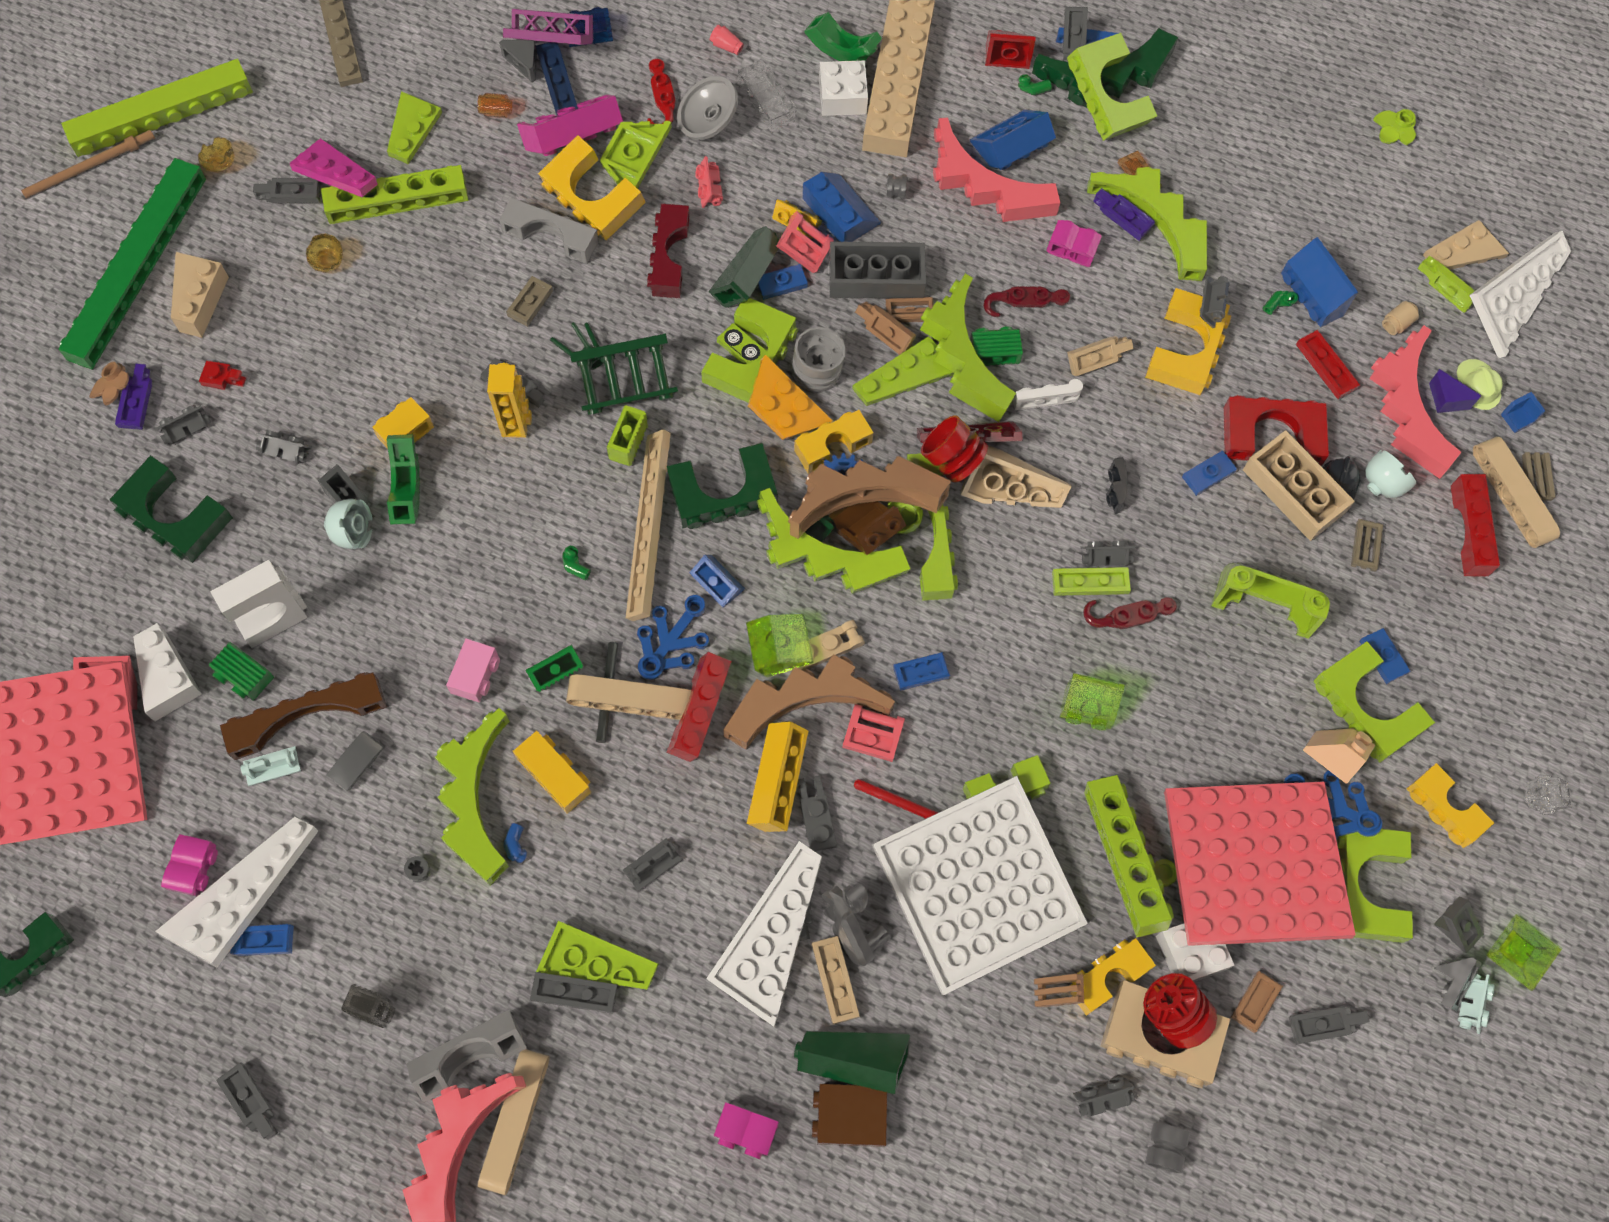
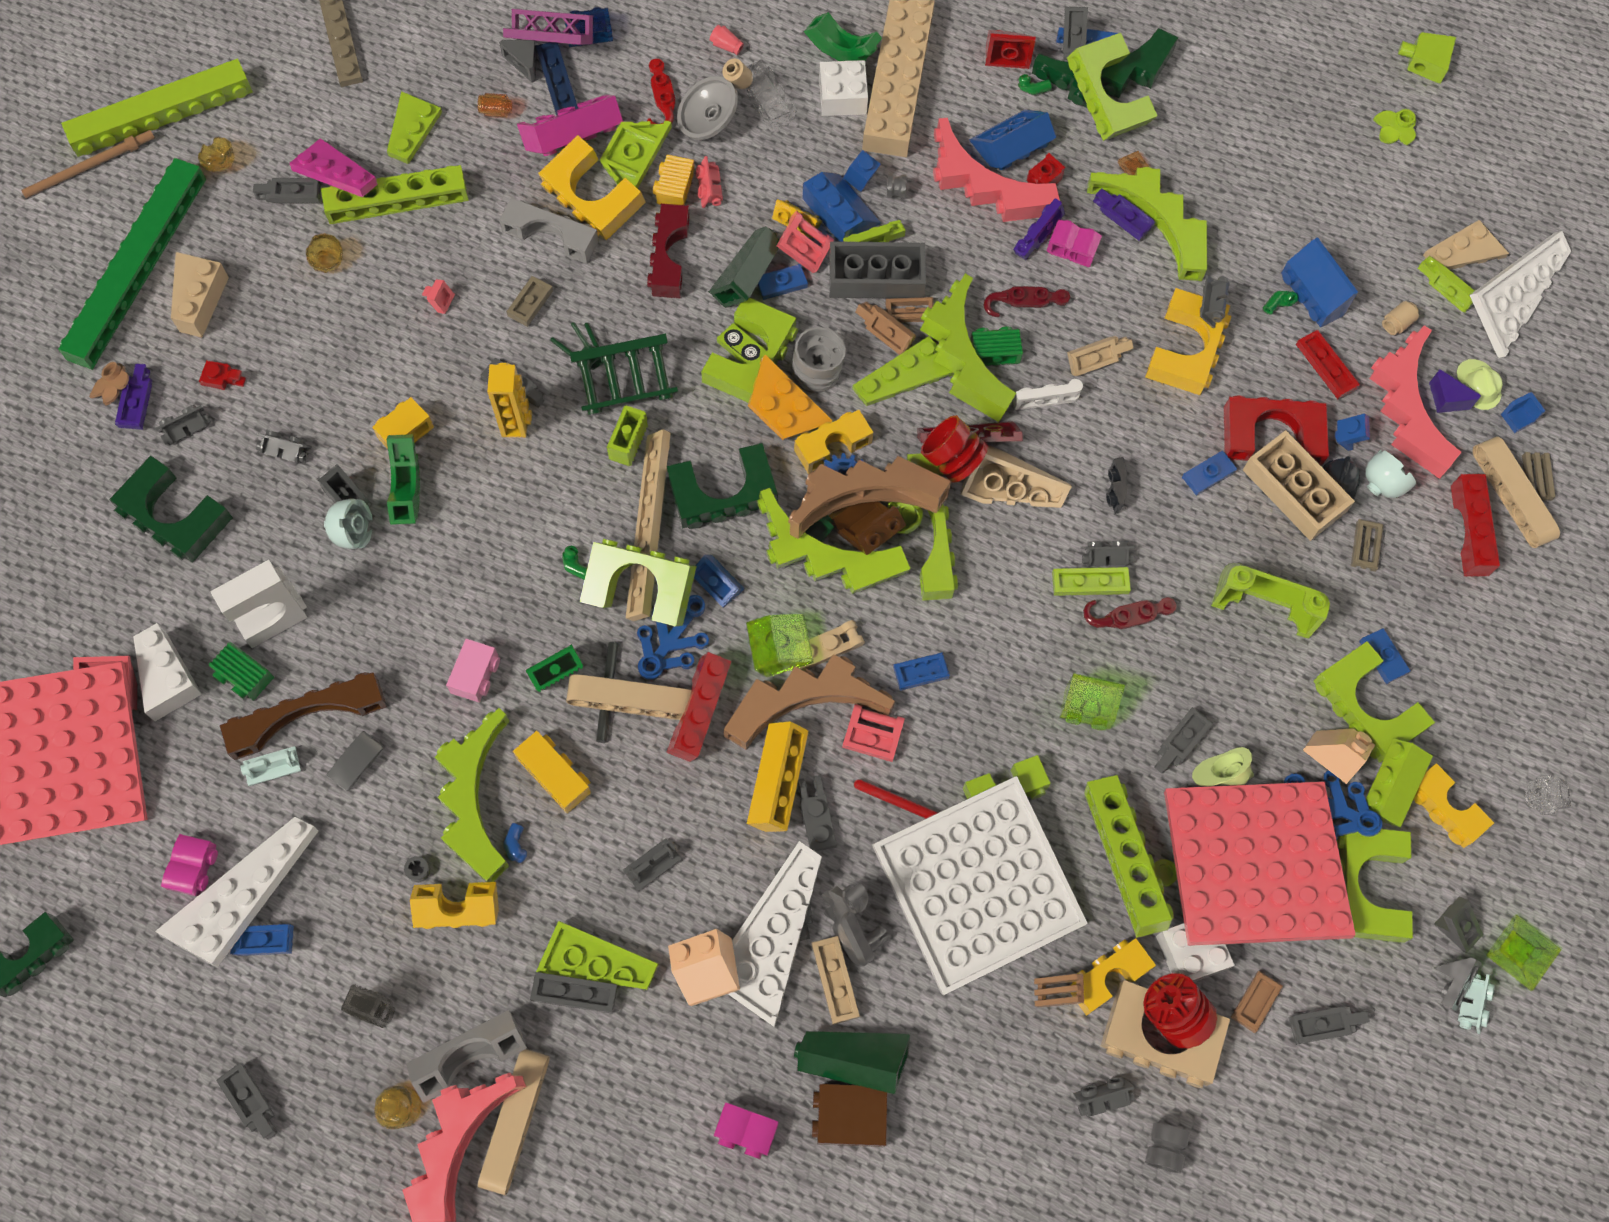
(397, 1107): none -> clear yellow hair
(433, 909): none -> yellow arch
(439, 296): none -> coral tile
(672, 576): none -> arch
(674, 180): none -> yellow brick
(704, 966): none -> light nougat slope
(737, 73): none -> tan brick
(861, 171): none -> blue brick
(883, 233): none -> lime hinge
(1040, 230): none -> dark purple hinge
(1046, 171): none -> red brick
(1182, 739): none -> dark grey hinge
(1225, 769): none -> yellowish green piece
(1352, 431): none -> blue bracket
(1398, 781): none -> lime brick
(1429, 55): none -> lime torso

